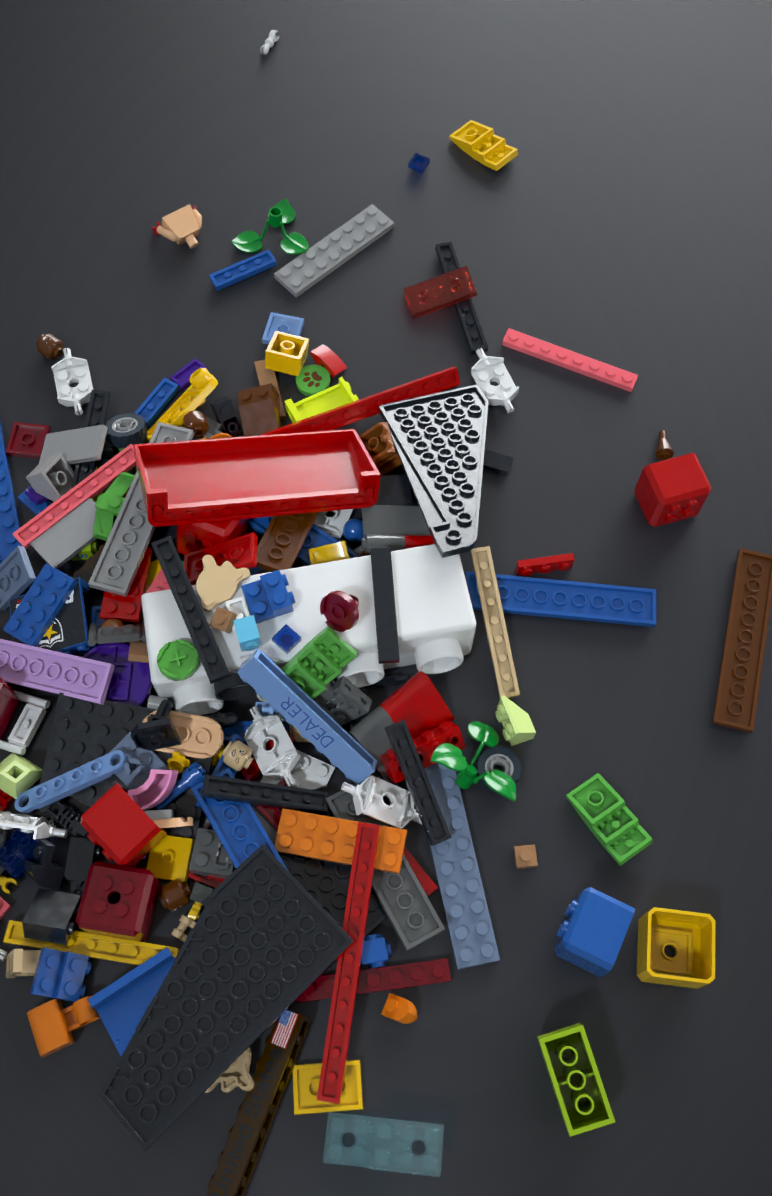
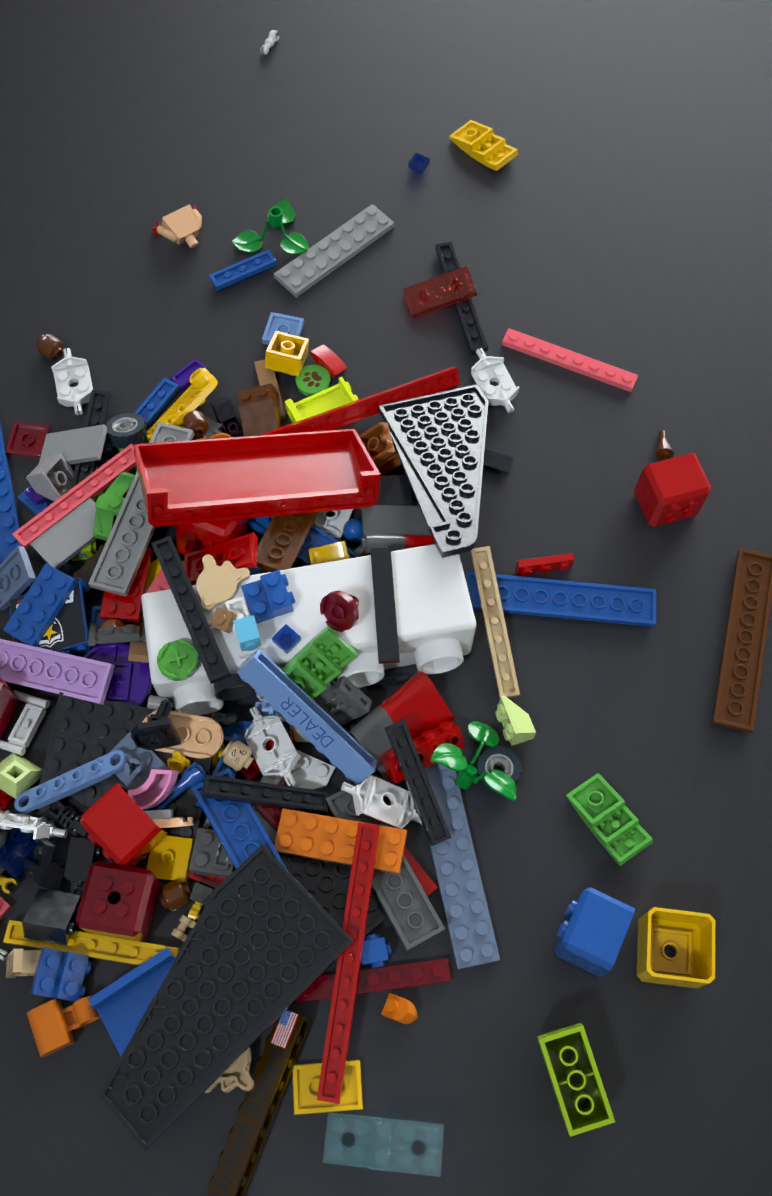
(525, 856): medium nougat plate -> none

